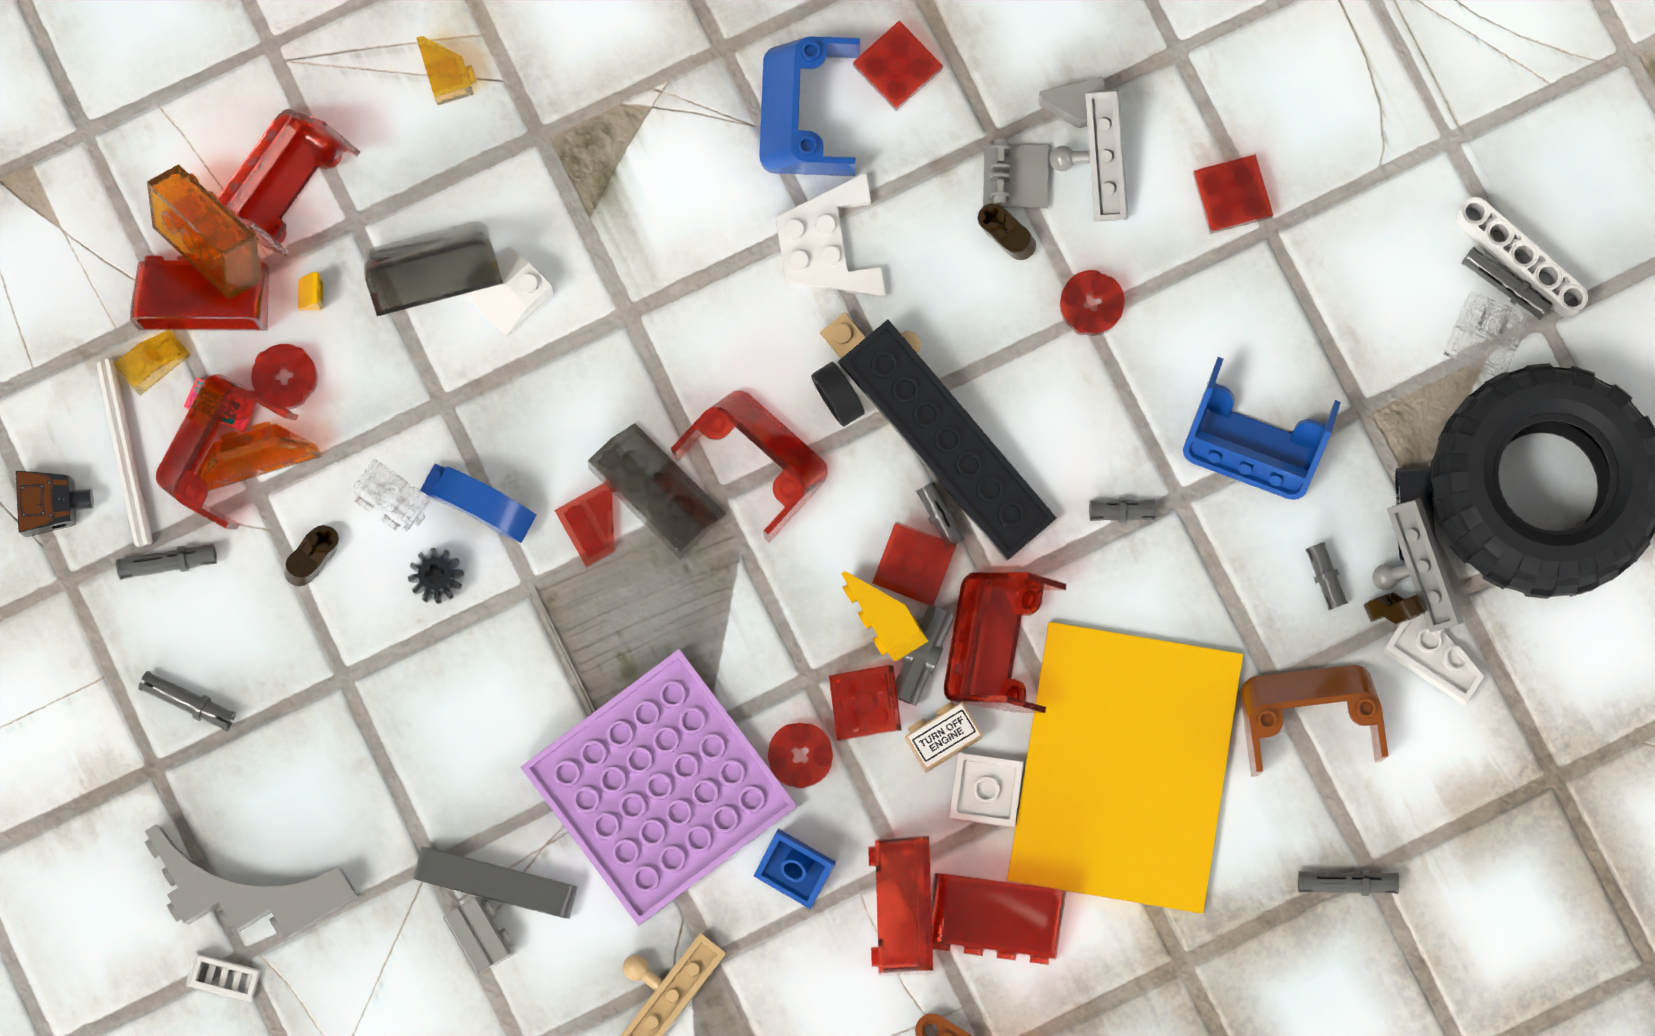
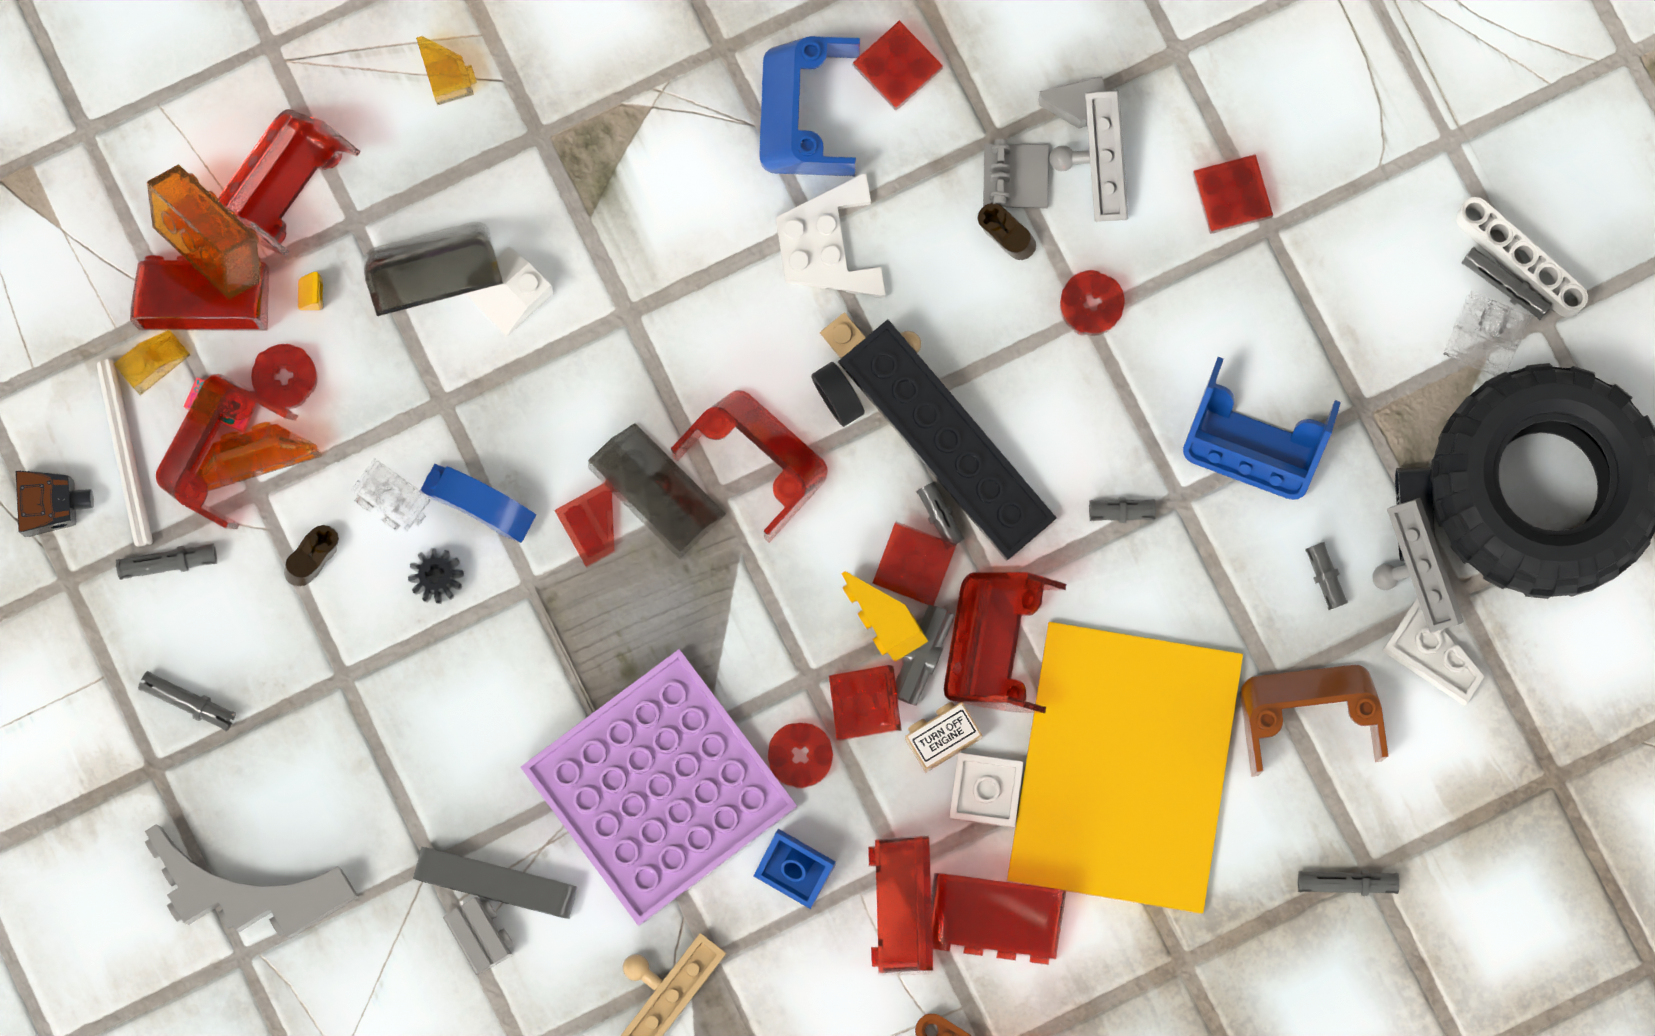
(194, 972): white slope -> none
(1394, 608): dark brown piece -> none

